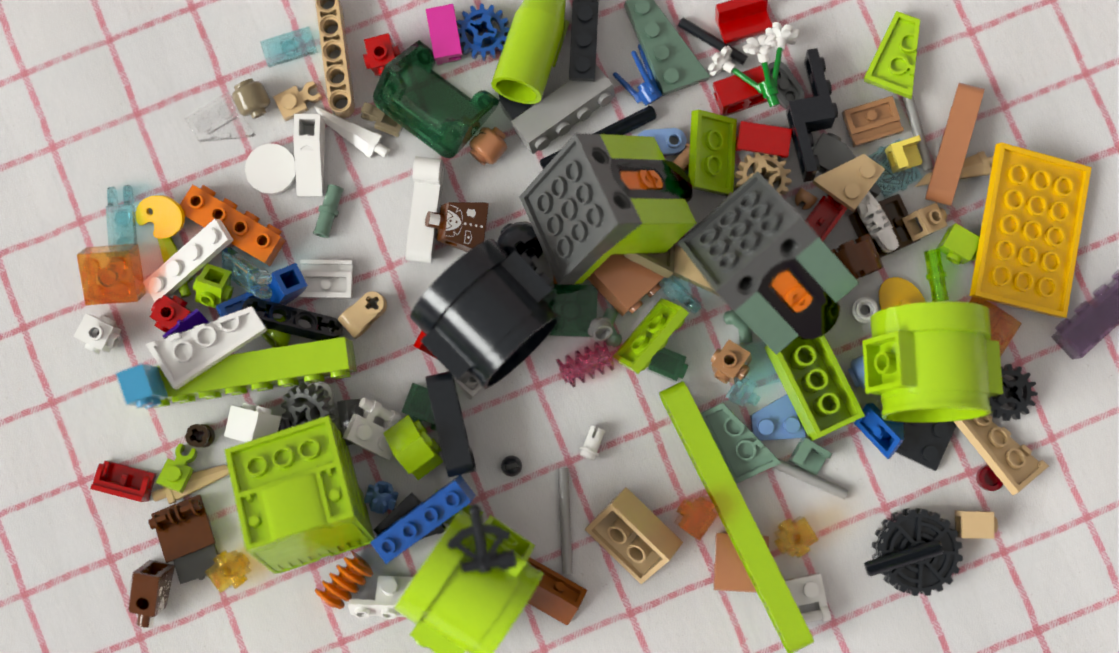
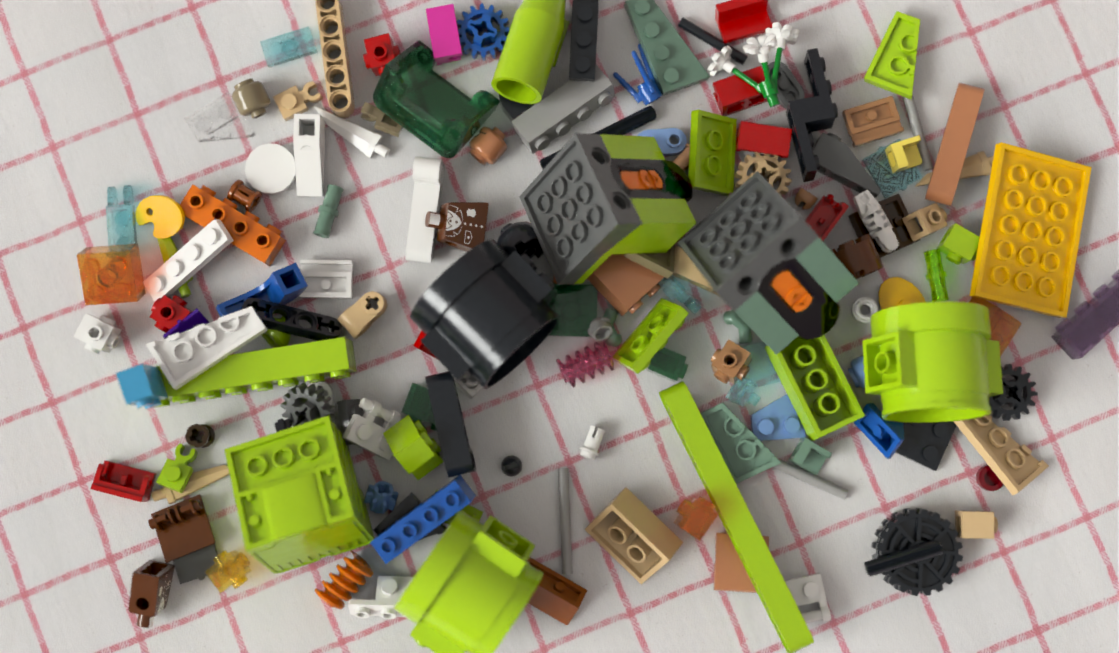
(213, 286): lime brick -> none
(244, 195): none -> dark orange bush
(247, 274): clear light blue hinge -> none
(250, 422): white brick -> none
(483, 560): black piece -> none
(804, 537): clear yellow brick -> none
(850, 180): tan wing -> none

